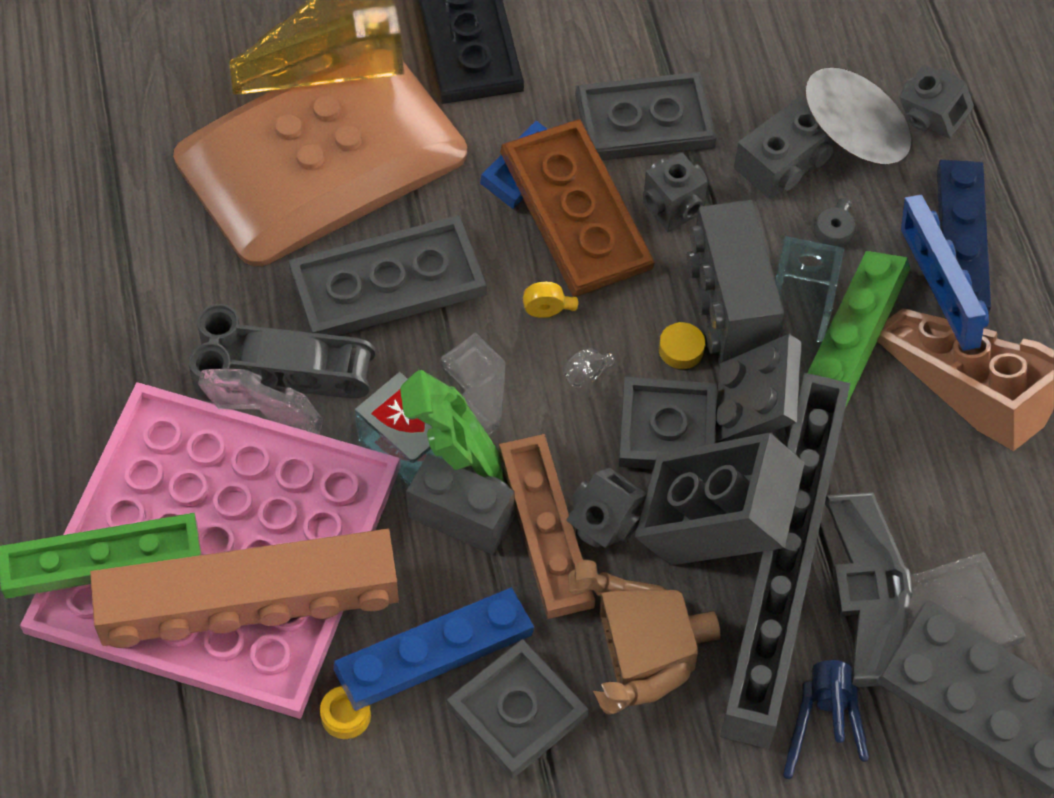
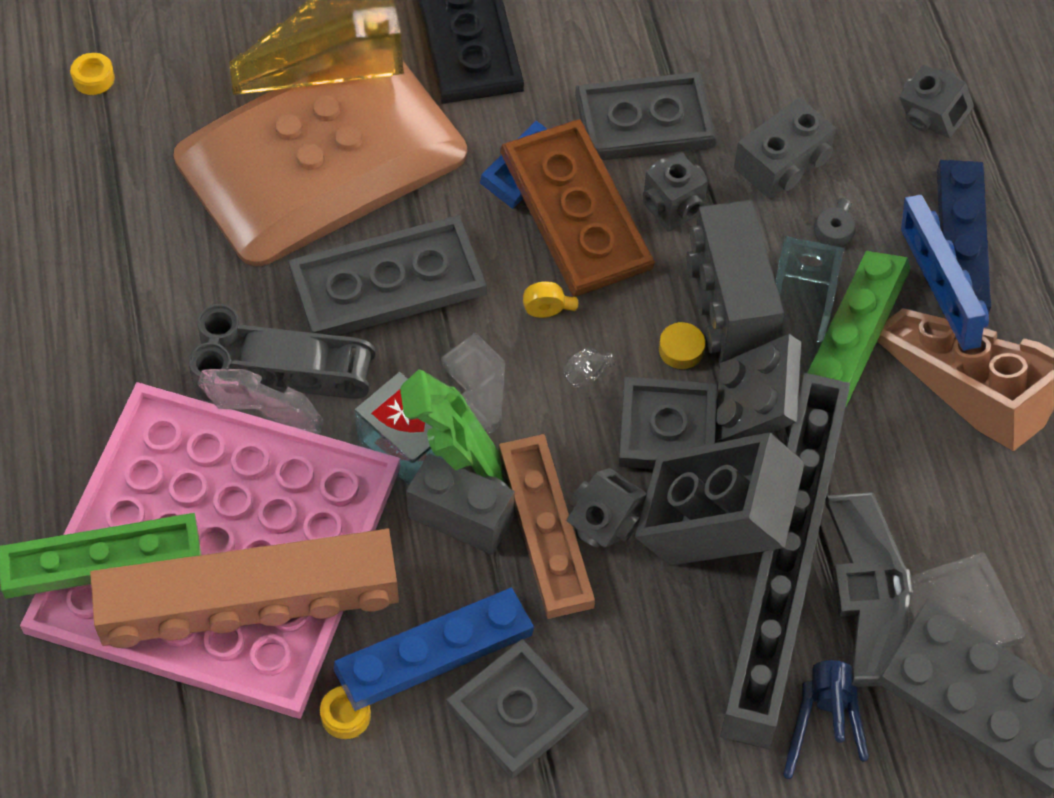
(92, 73): none -> yellow tile
(645, 634): medium nougat torso -> none
(858, 116): flat silver sticker -> none

